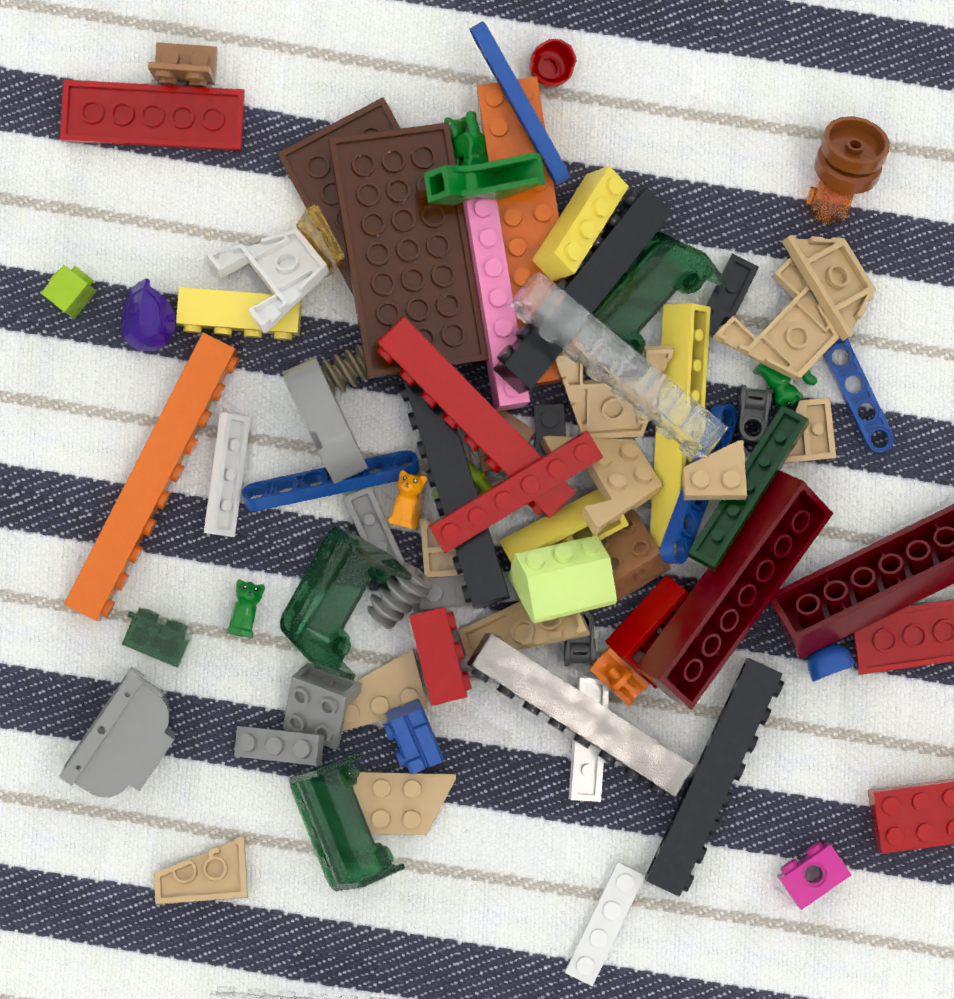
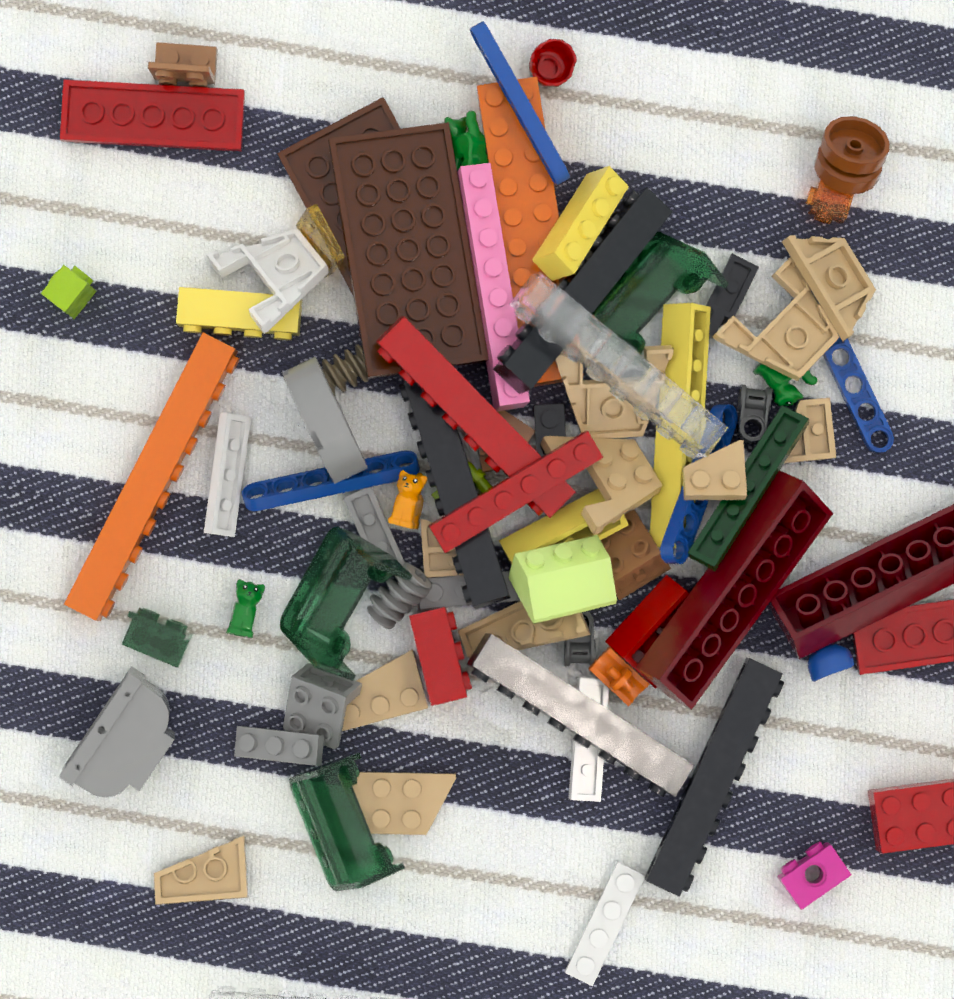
(147, 318): dark purple helmet -> none
(414, 737): blue brick -> none
(486, 180): green arch -> none

